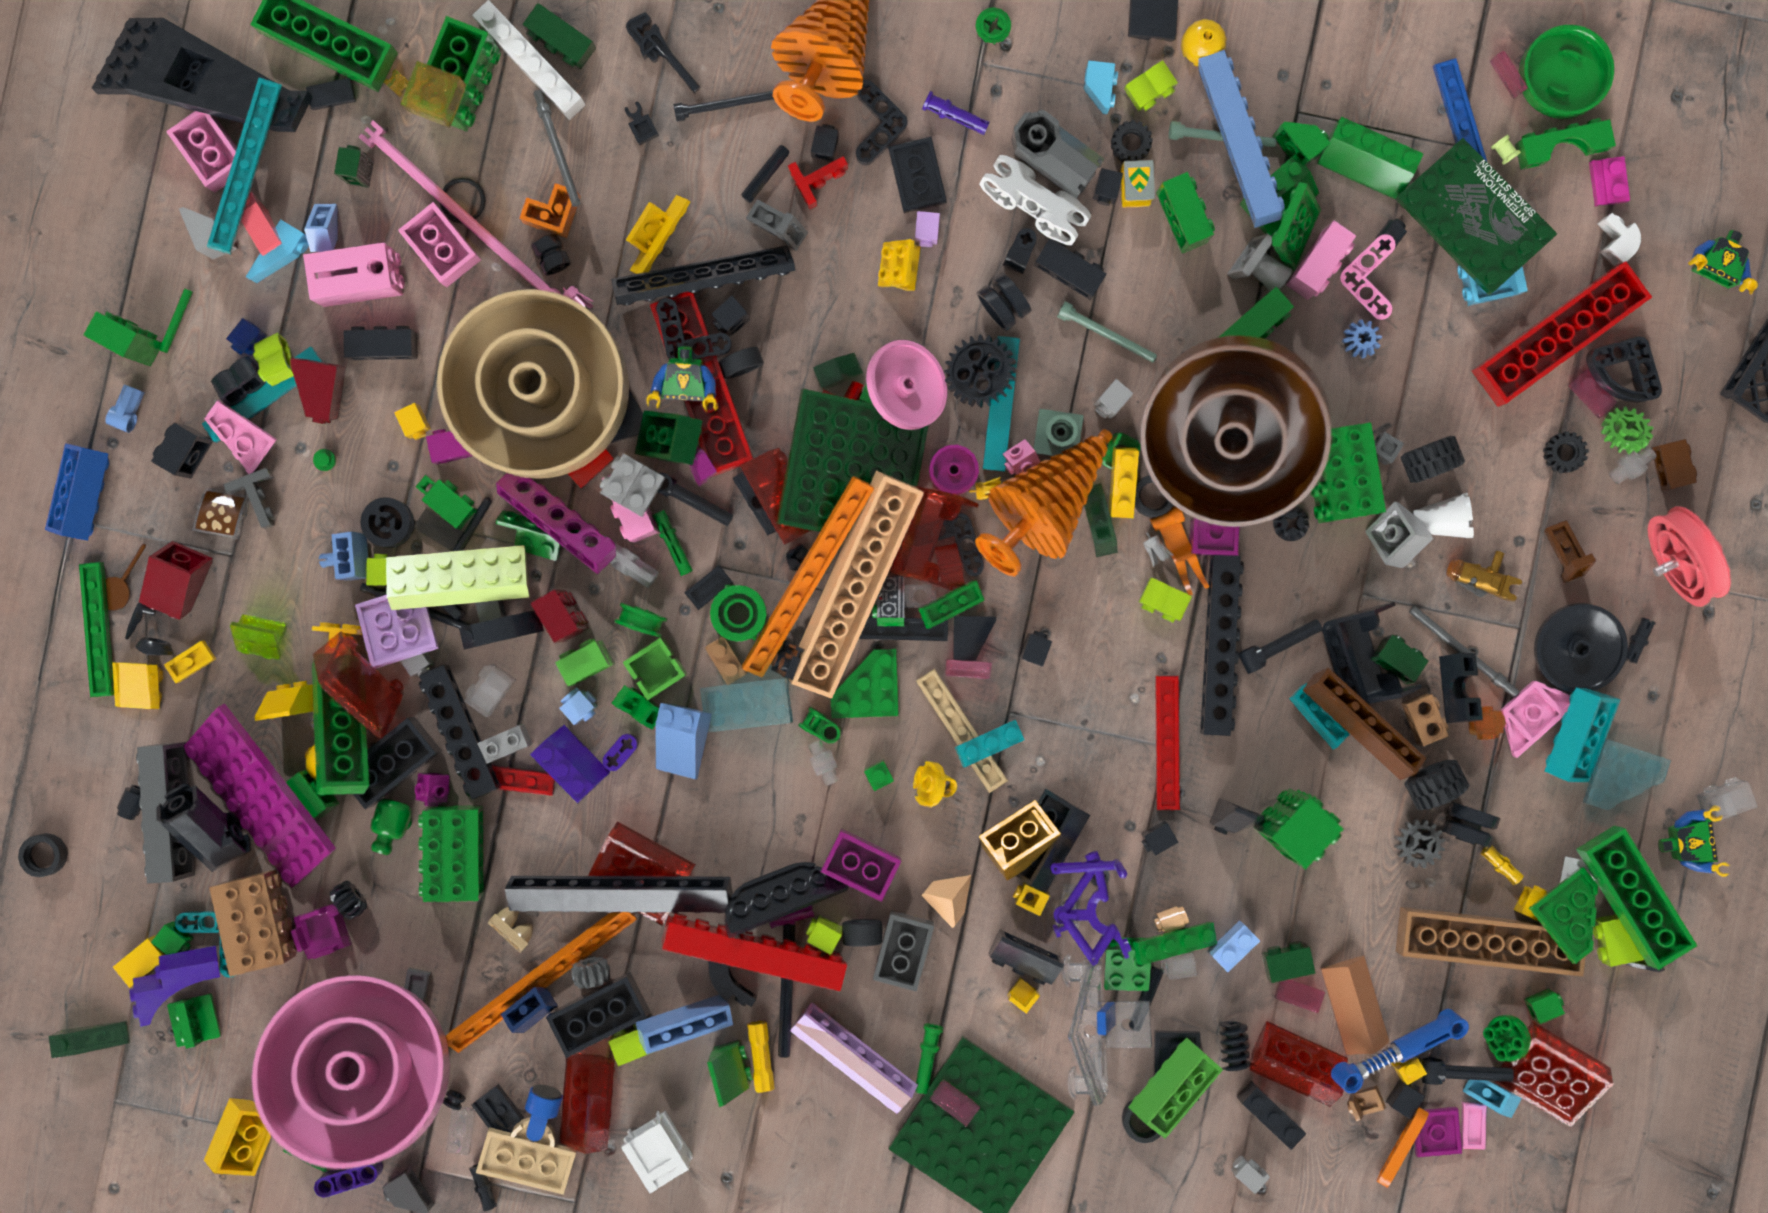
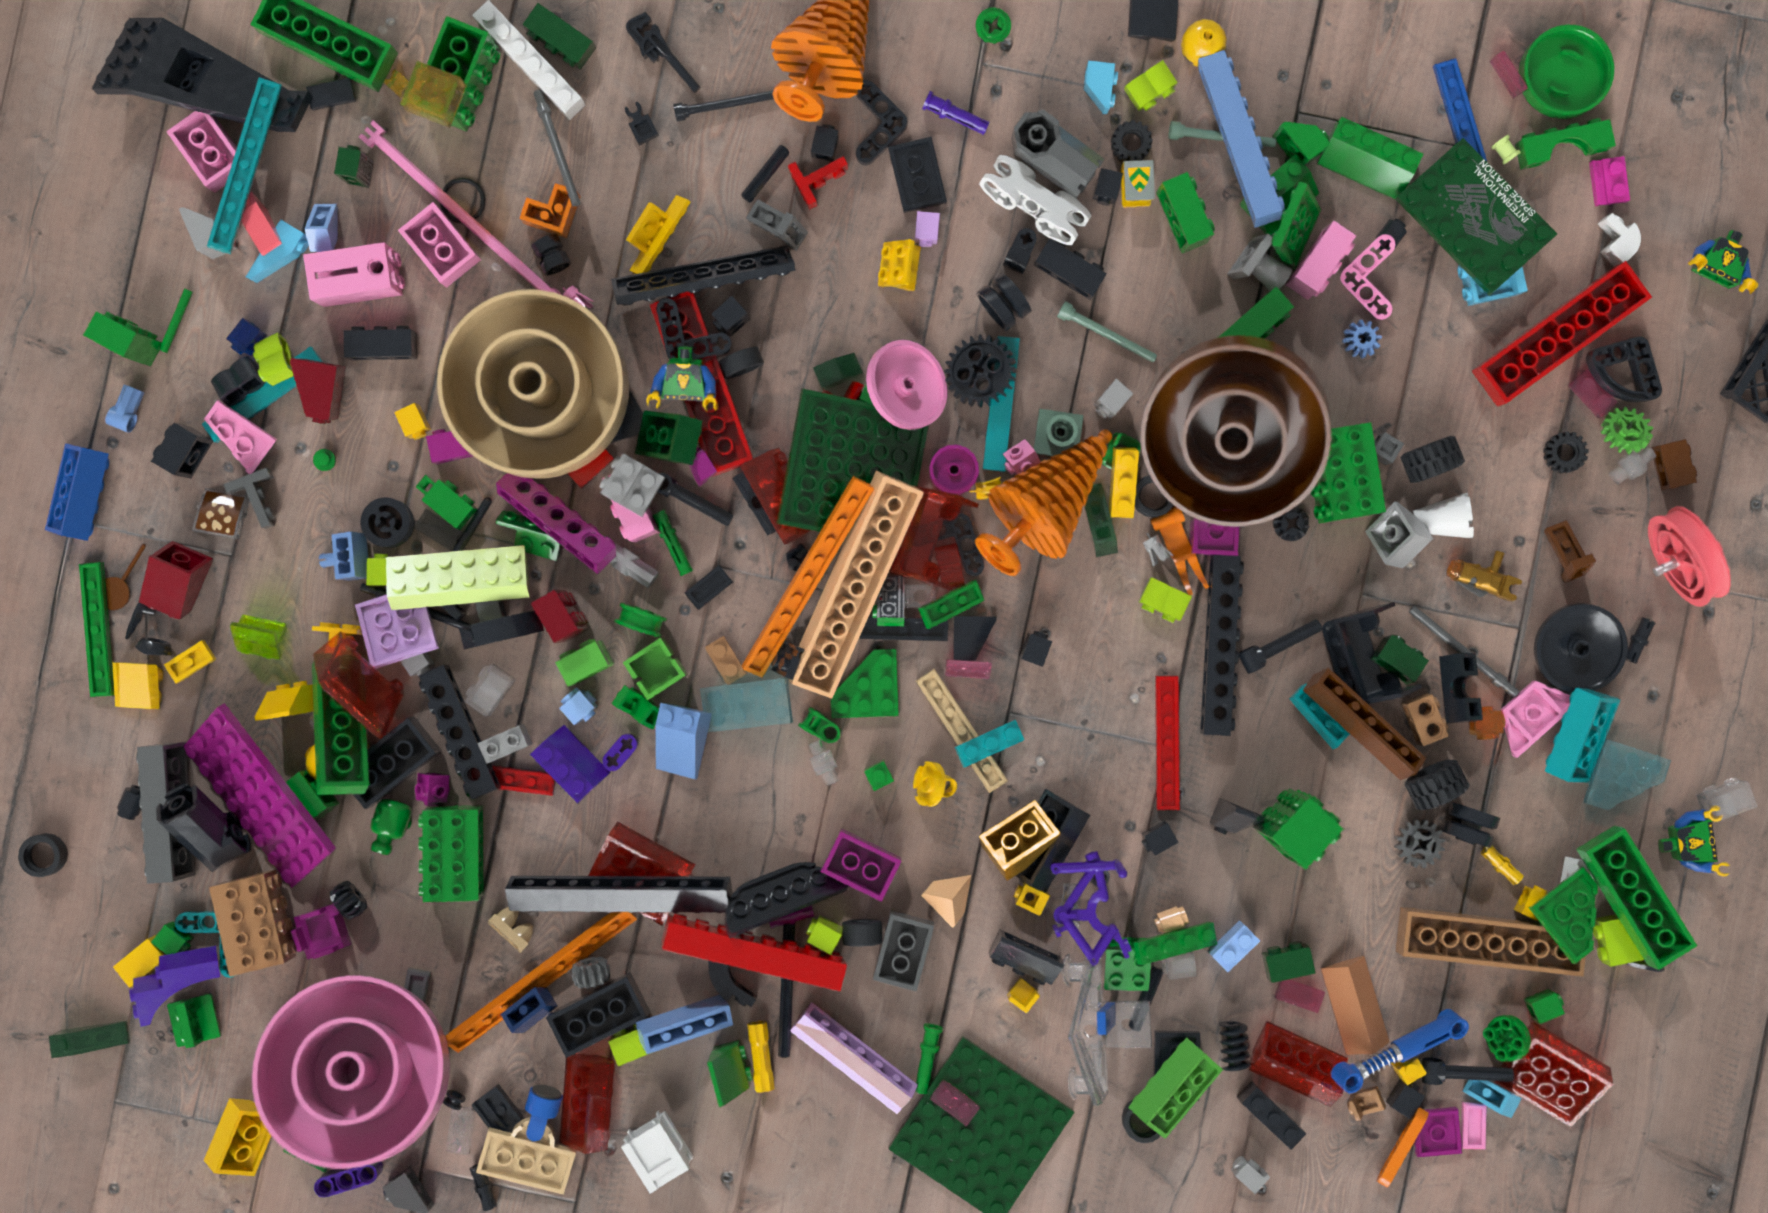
(720, 613): green piece -> none

